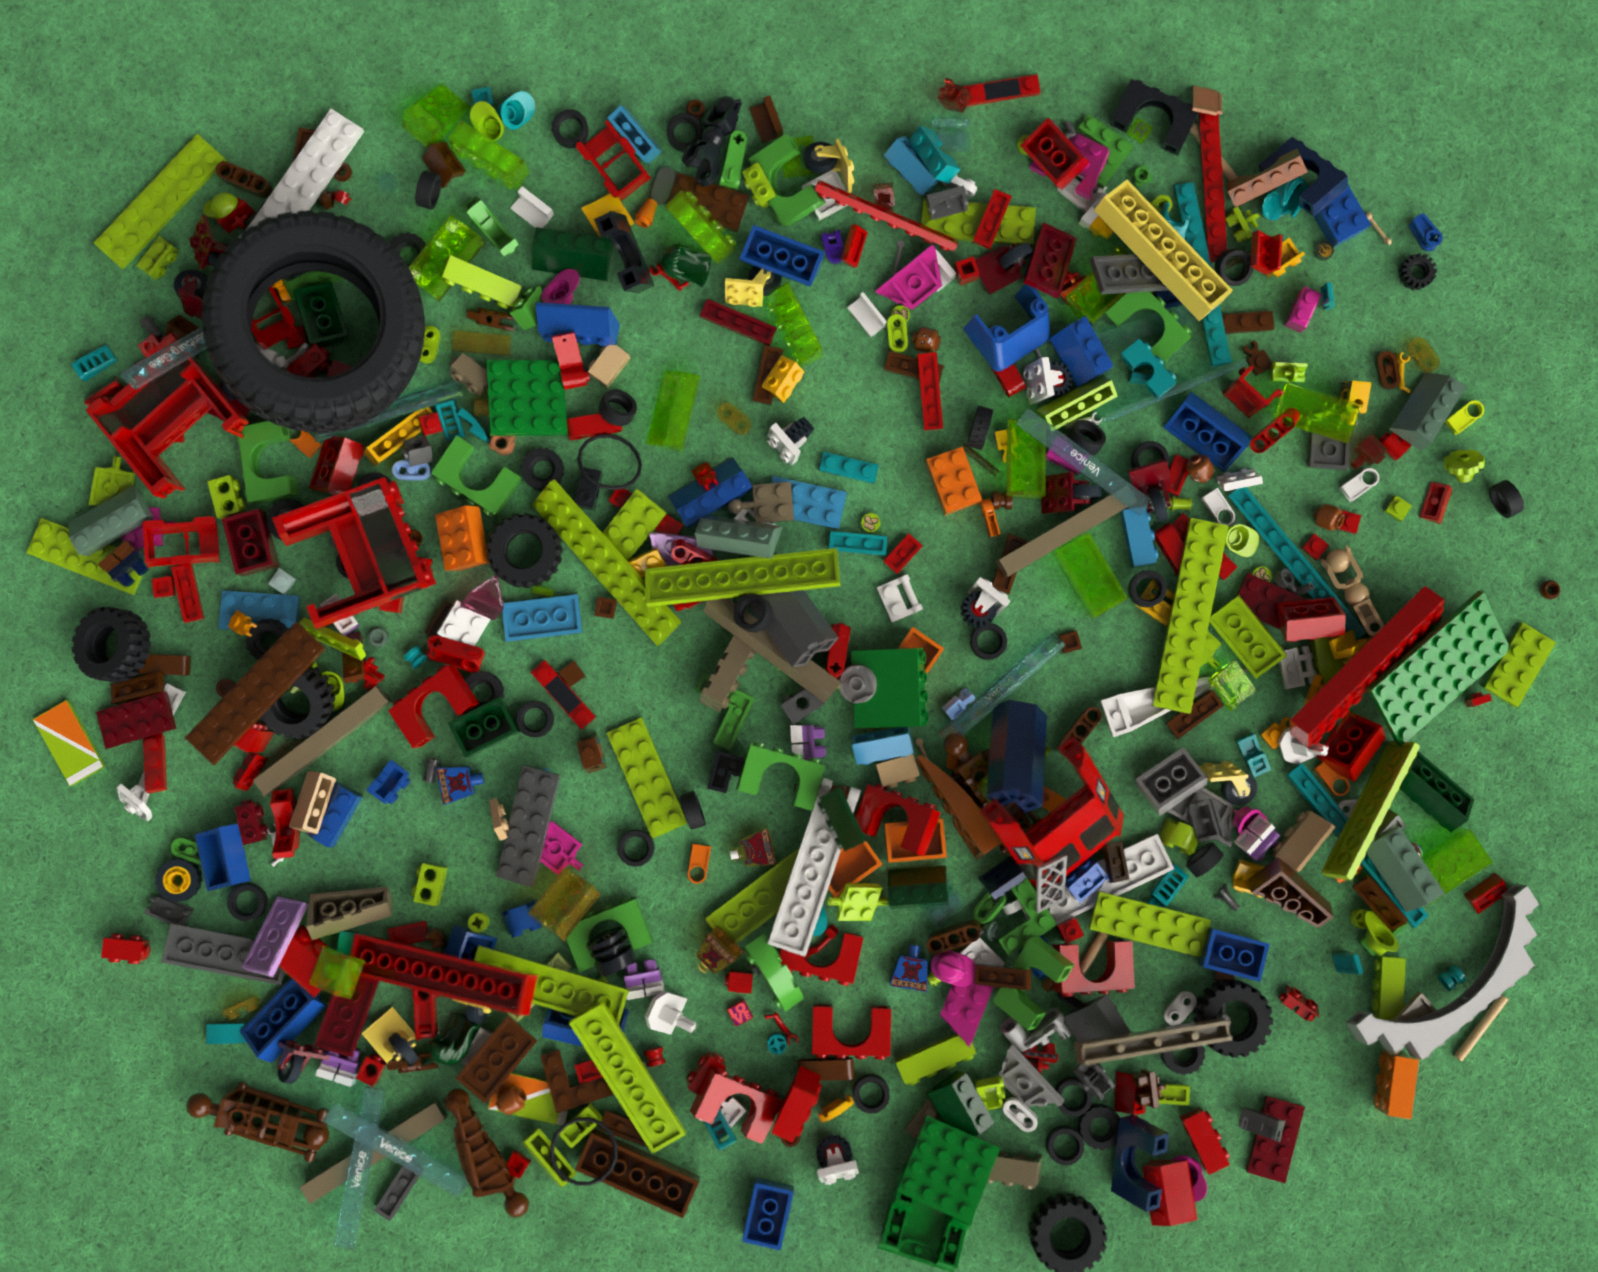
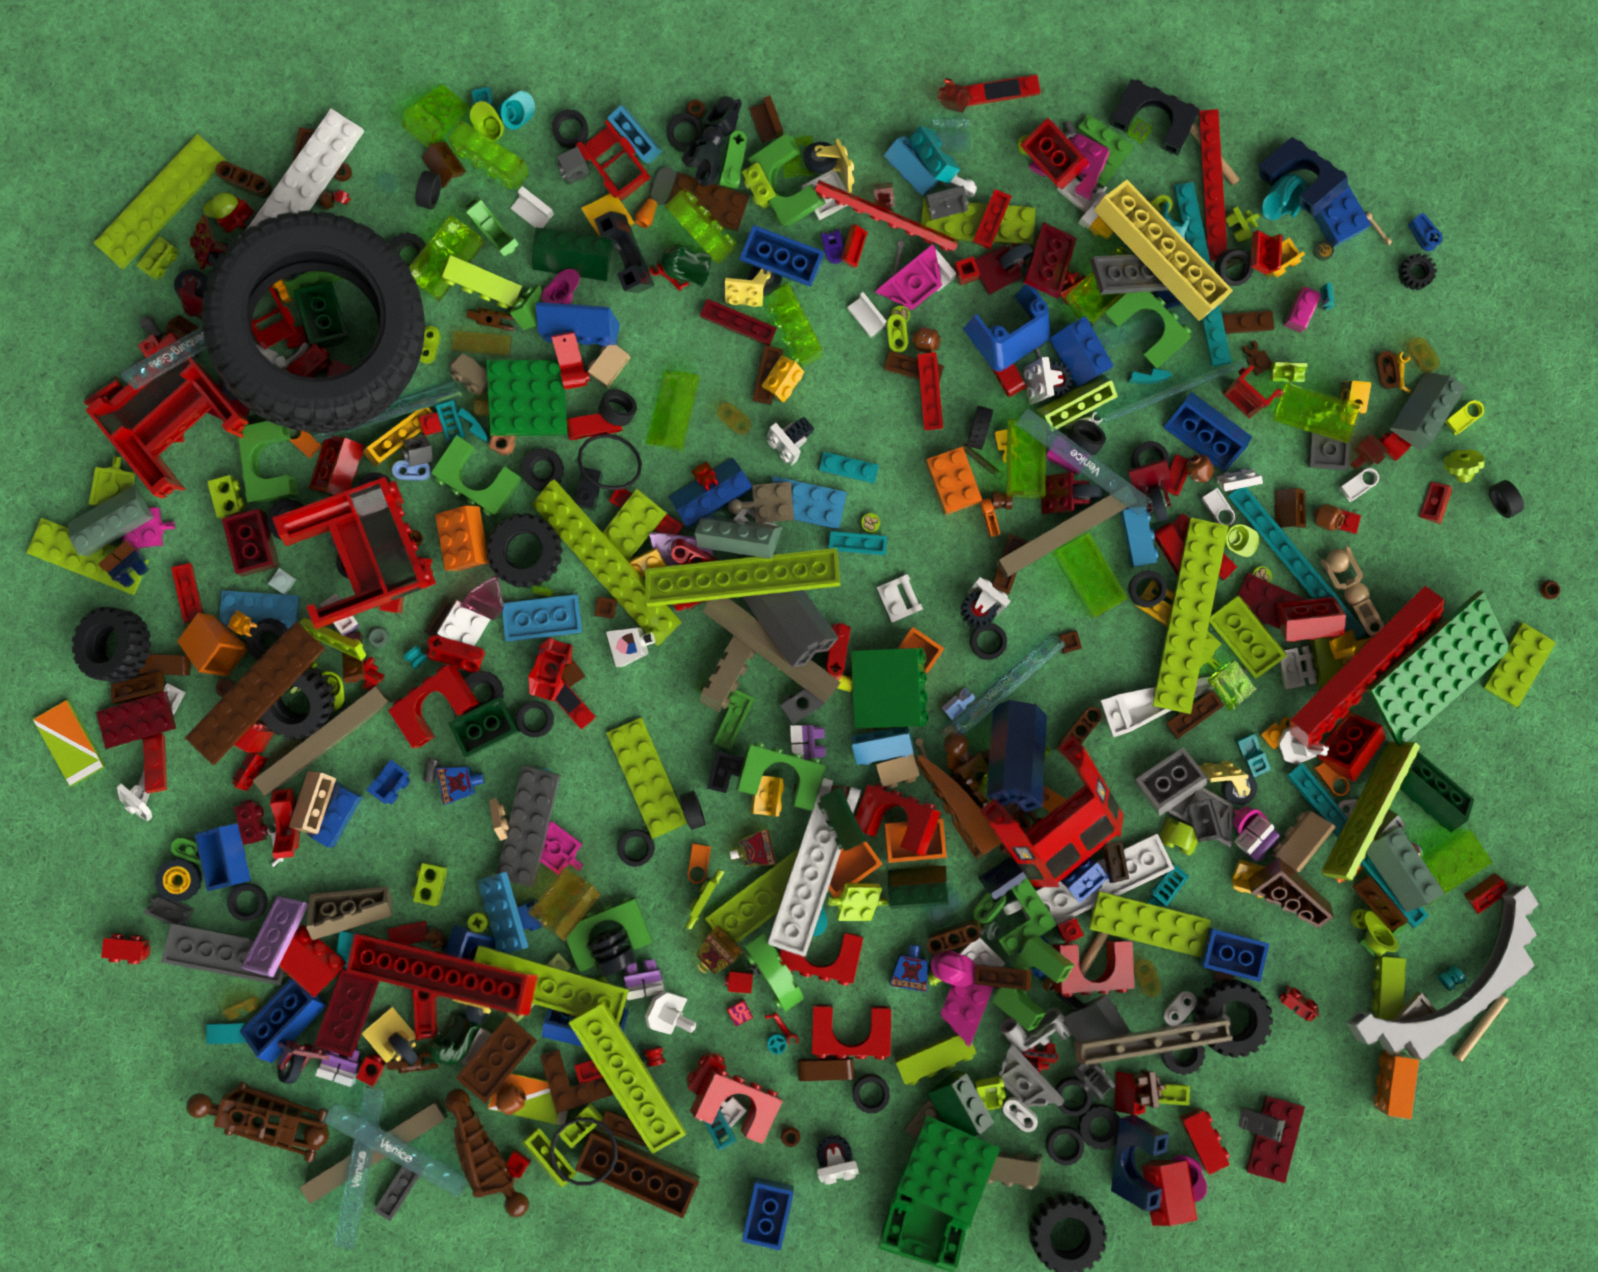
(91, 372): teal slope -> none
(163, 587): red plate -> none
(208, 541): red piece -> none
(211, 645): none -> orange slope
(337, 972): clear neon green slope -> none
(502, 913): none -> dark azure plate
(539, 681): none -> red piece
(572, 166): none -> dark grey brick
(591, 753): reddish brown torso -> none
(629, 645): none -> white torso
(698, 904): none -> lime plate
(742, 604): black tyre -> none
(768, 797): none -> yellow bracket
(797, 1104): red brick -> none
(831, 932): red piece -> none
(835, 1108): yellow tile -> none
(857, 684): light grey tile -> none
(902, 553): red plate -> none
(1041, 880): light grey window -> none
(1140, 355): teal arch -> none
(1142, 170): bright green plate -> none
(1148, 977): none -> clear yellow plate
(1180, 503): lime pin -> none
(1204, 859): black tyre -> none
(1206, 100): nougat window -> none
(1226, 897): dark grey bar -> none
(1279, 423): red beam -> none
(1282, 171): arch -> none
(1285, 579): dark grey plate -> none
(1290, 508): none -> reddish brown panel
(1315, 546): red plate -> none
(1315, 687): light orange plate -> none
(1347, 962): teal slope -> none
(1398, 508): lime plate -> none
(1478, 699): red plate -> none

